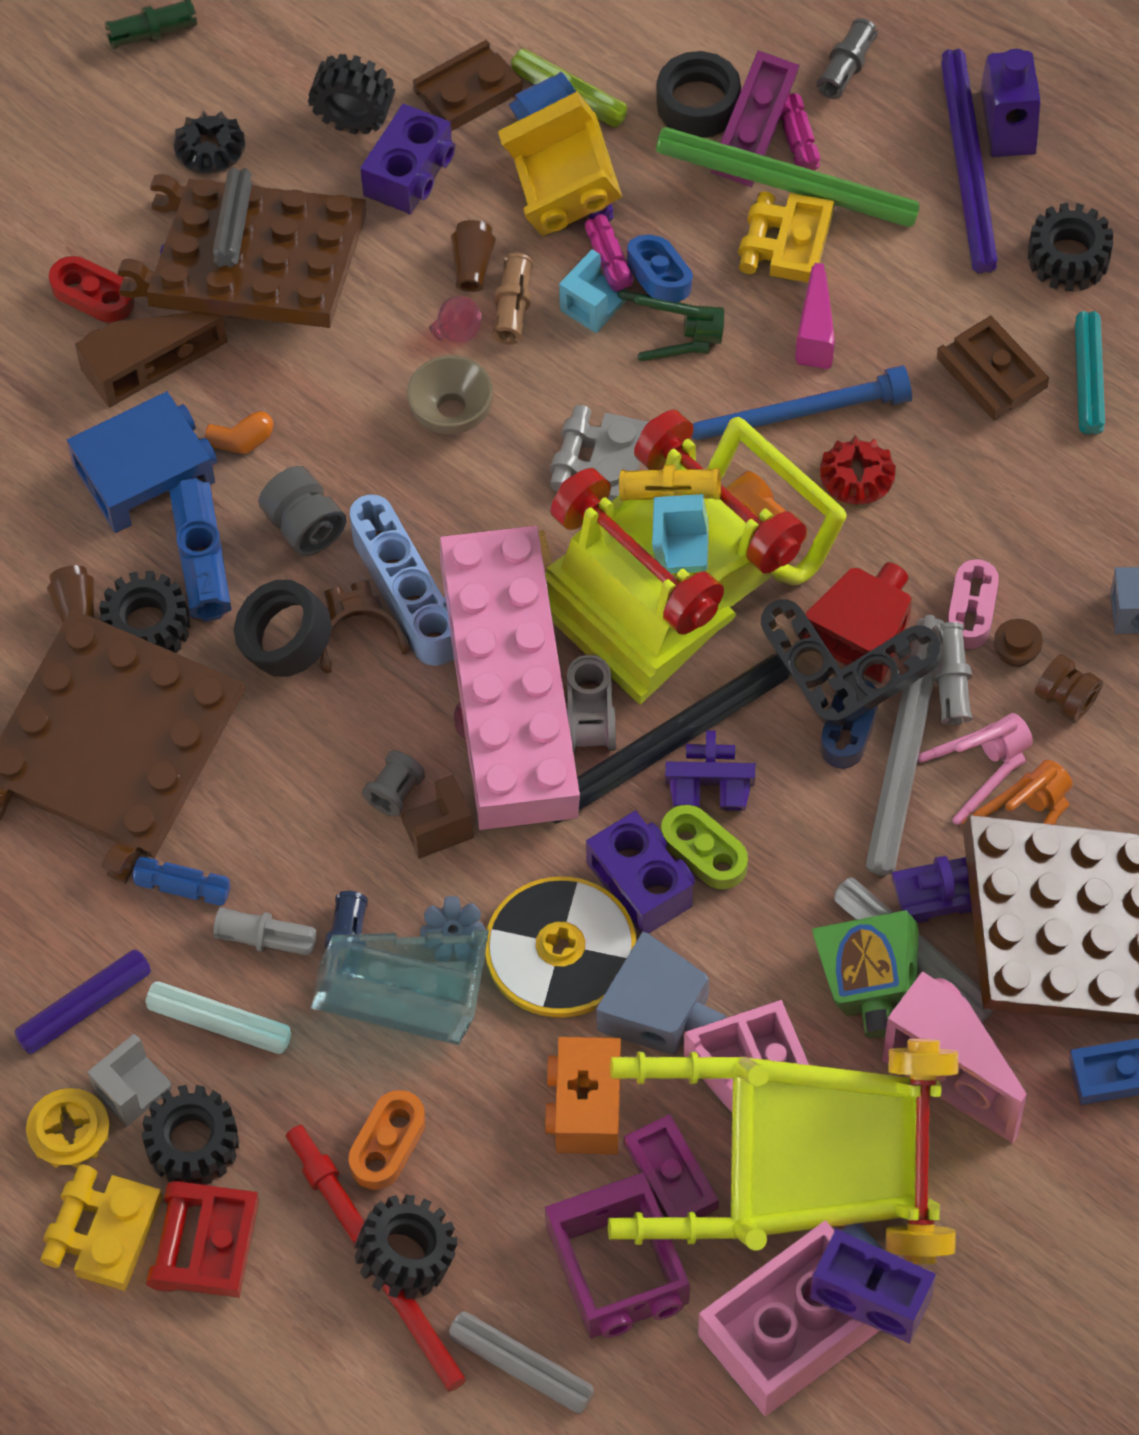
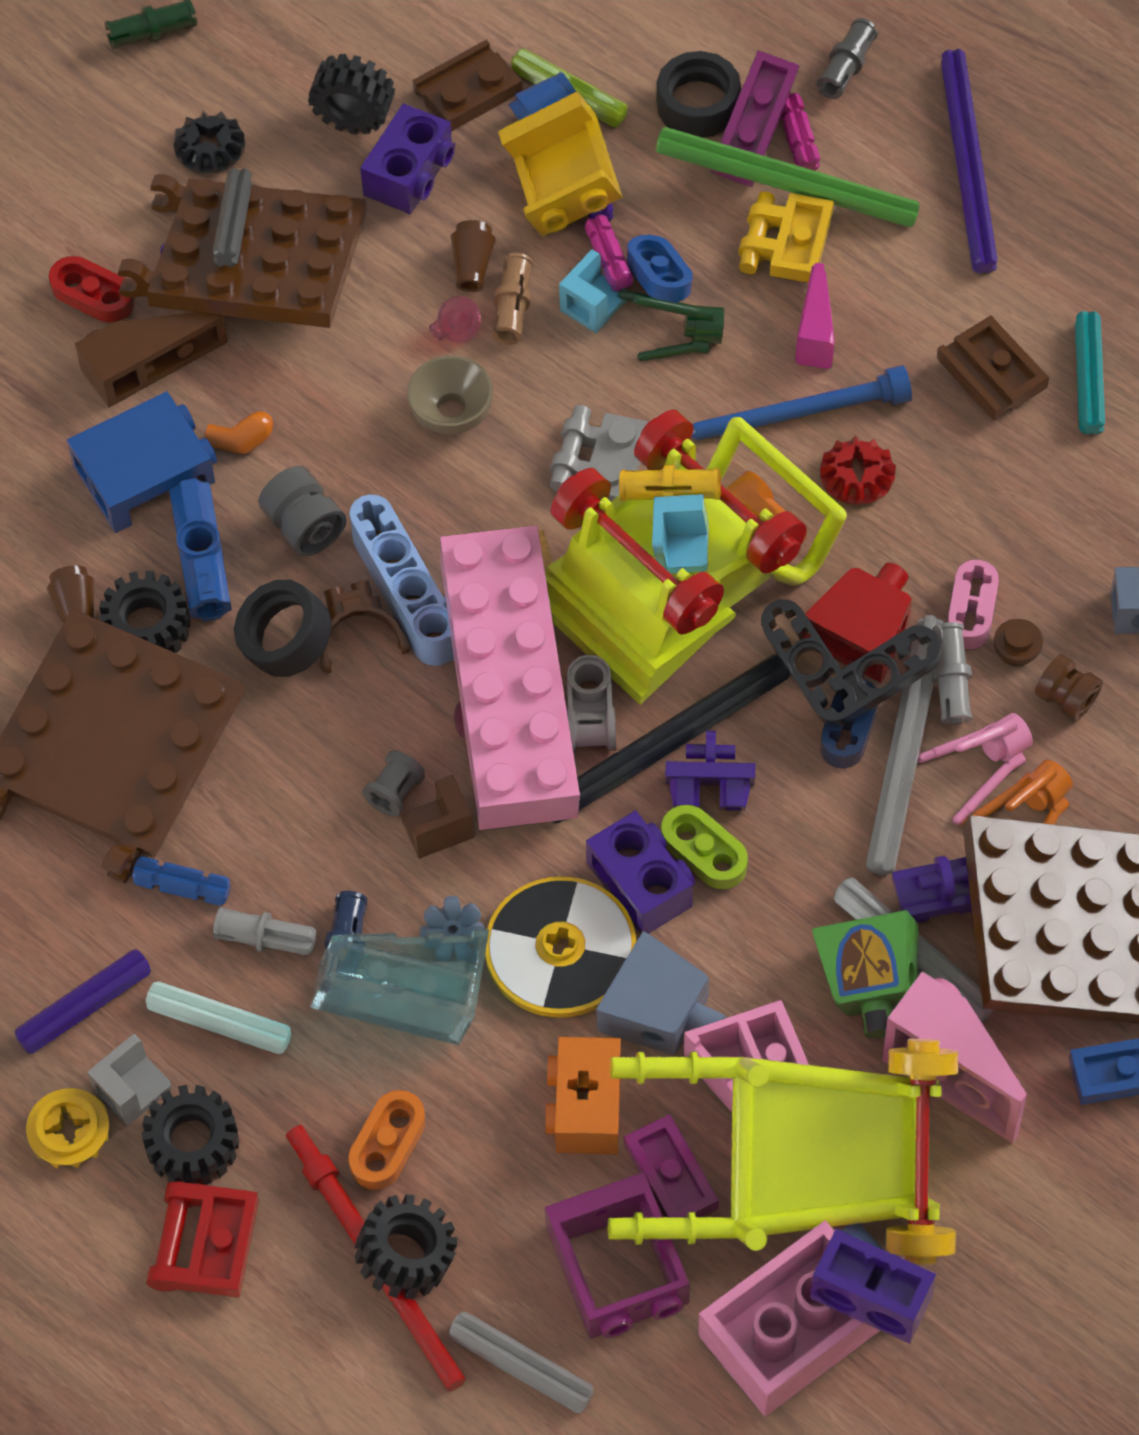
(116, 1233): yellow plate -> none
(1008, 85): dark purple torso -> none
(1072, 226): black tyre -> none

